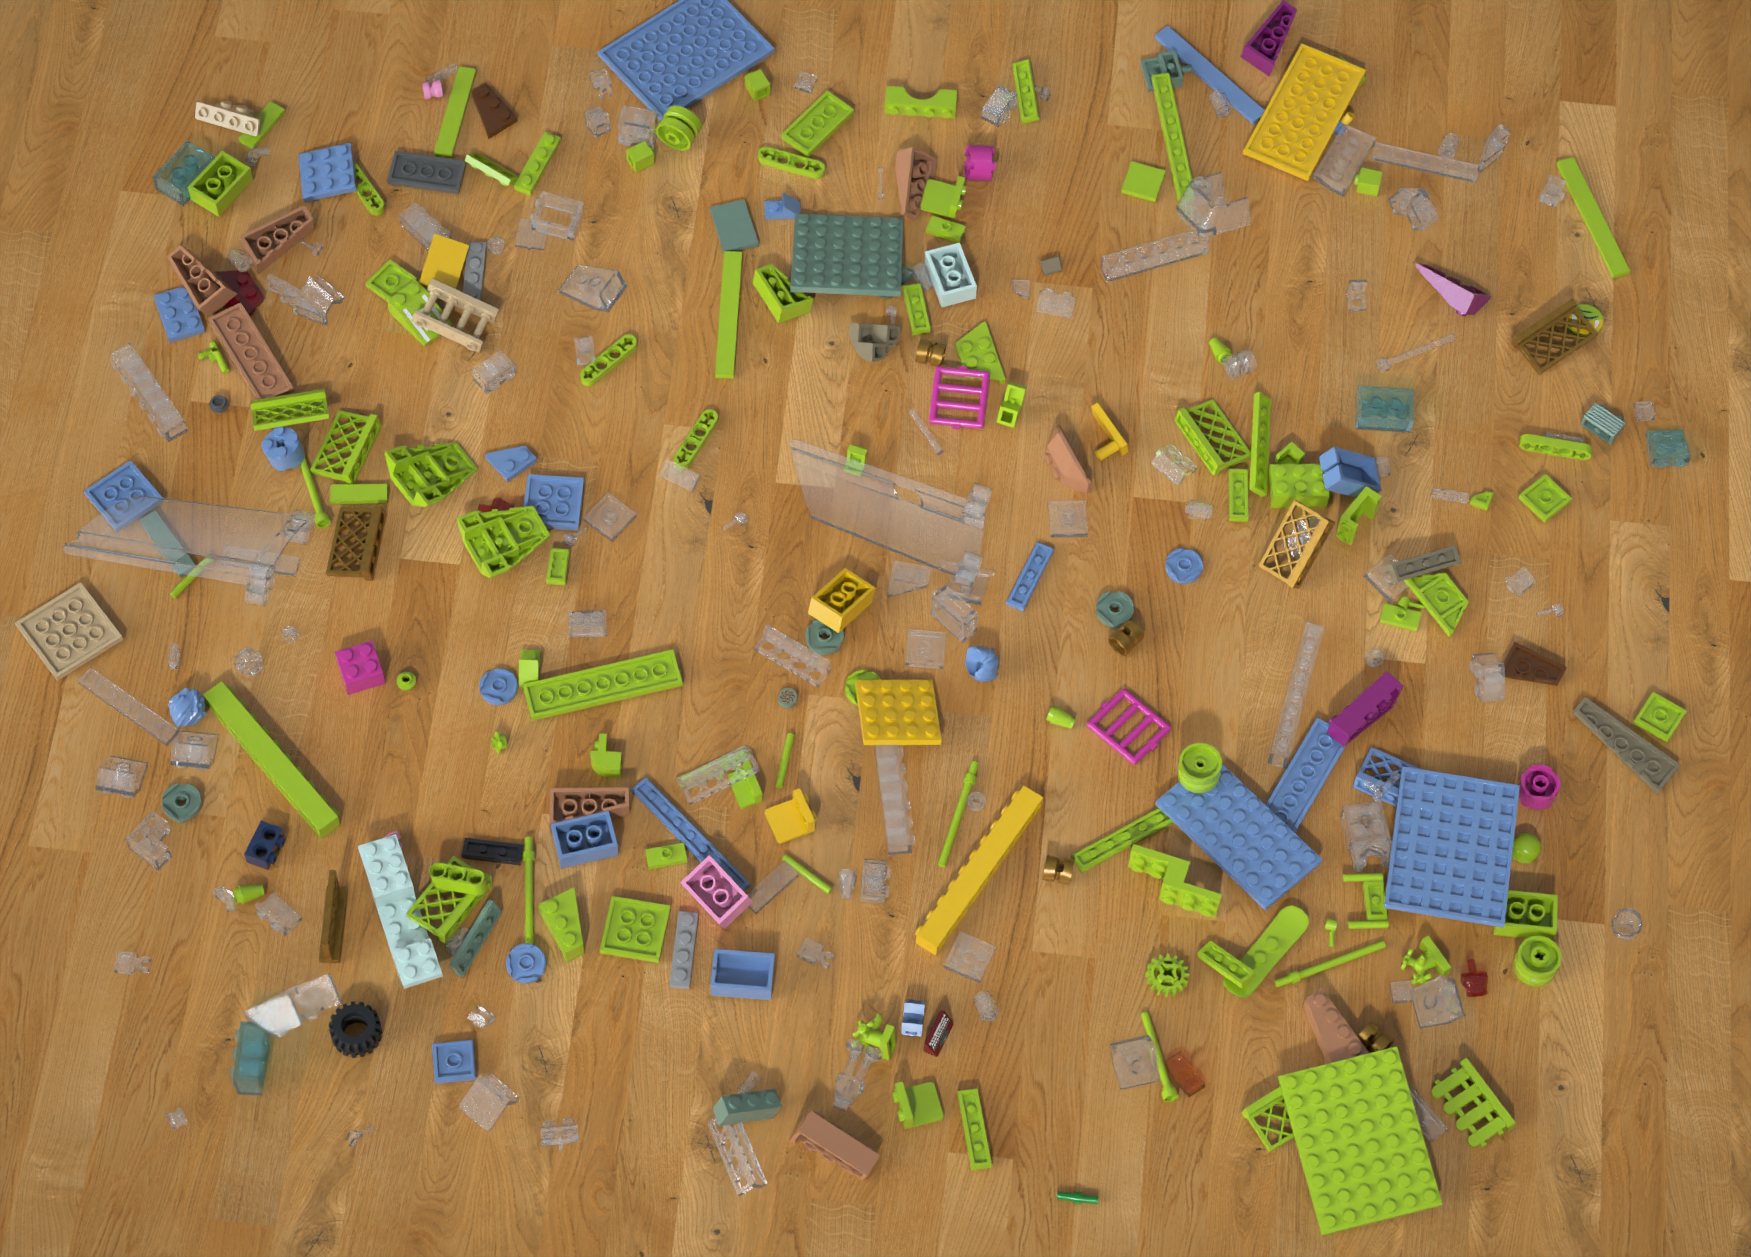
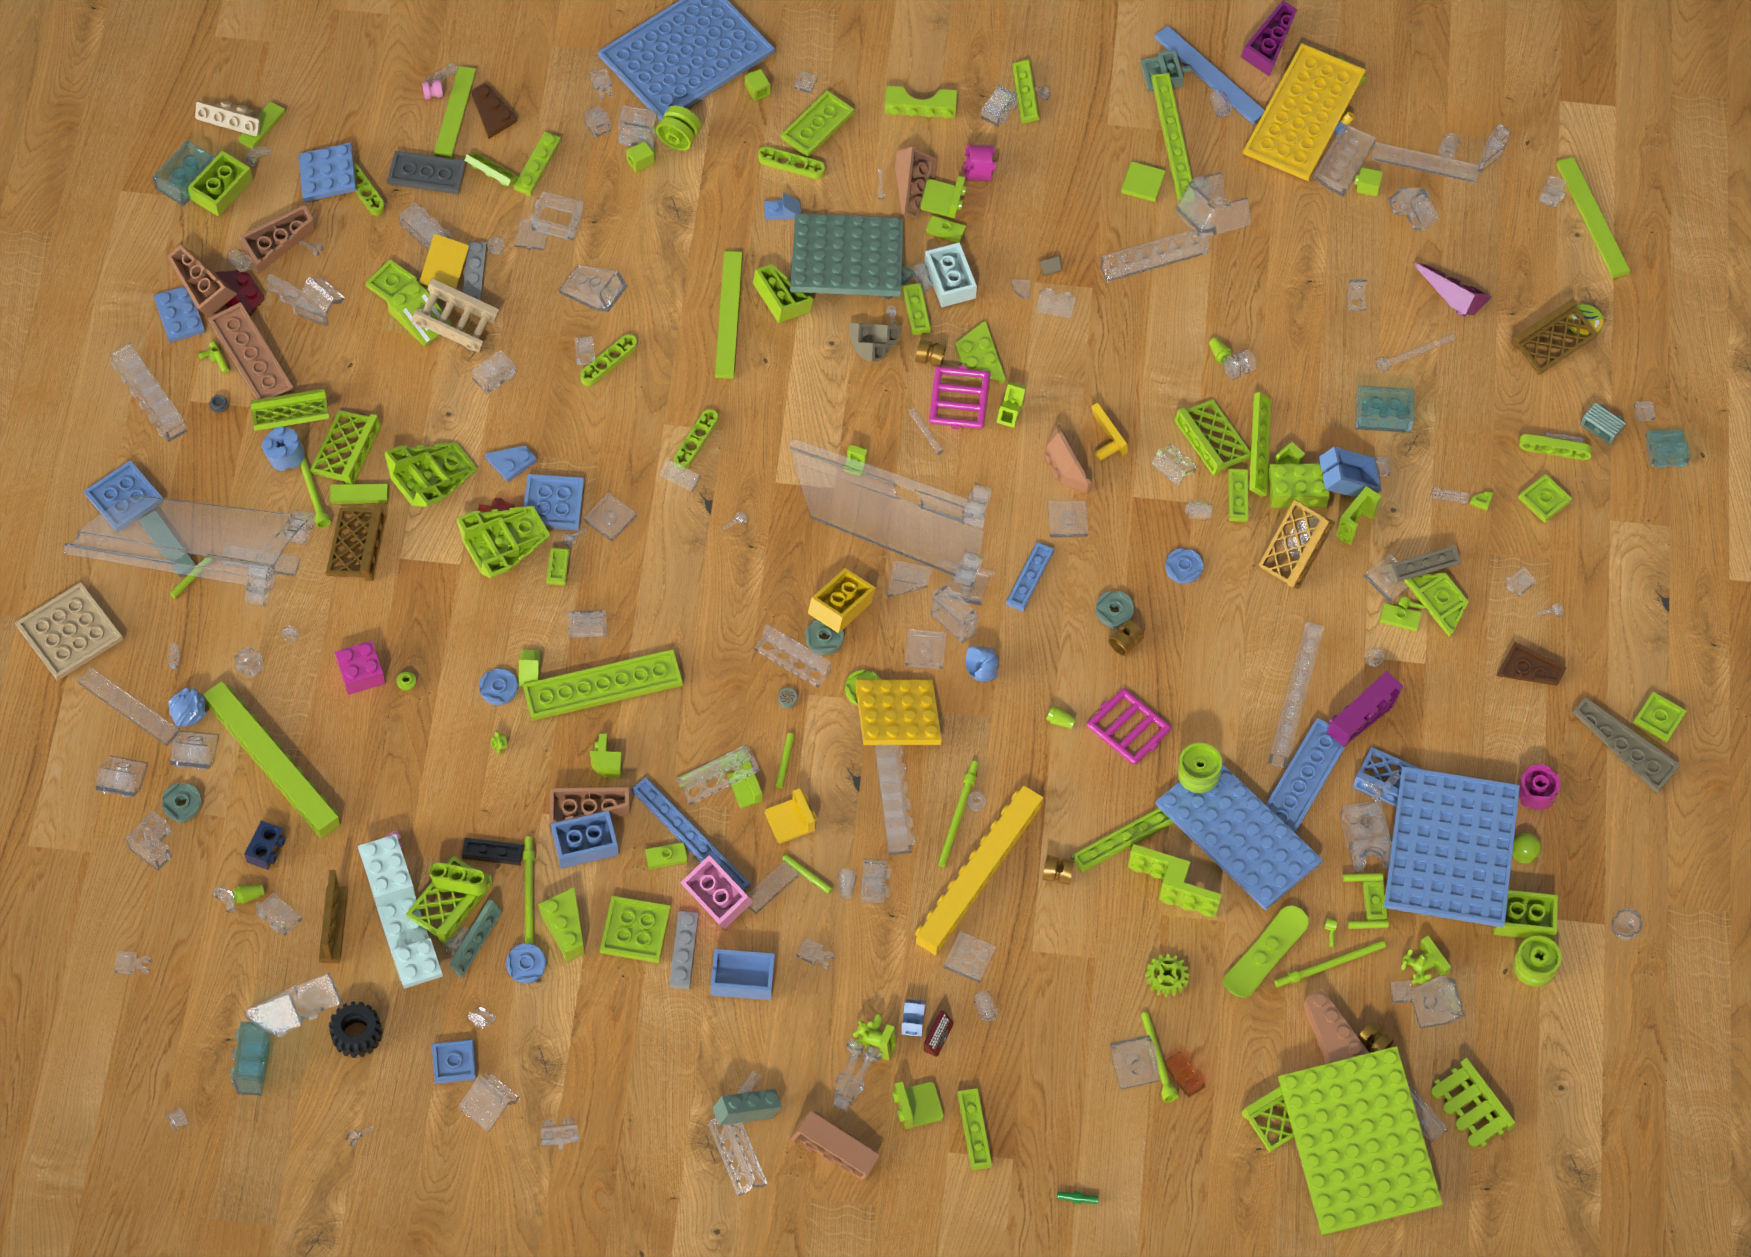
(734, 226): sand green tile -> none
(1226, 964): lime plate -> none
(1473, 981): clear red piece -> none
(1490, 676): clear brick -> none

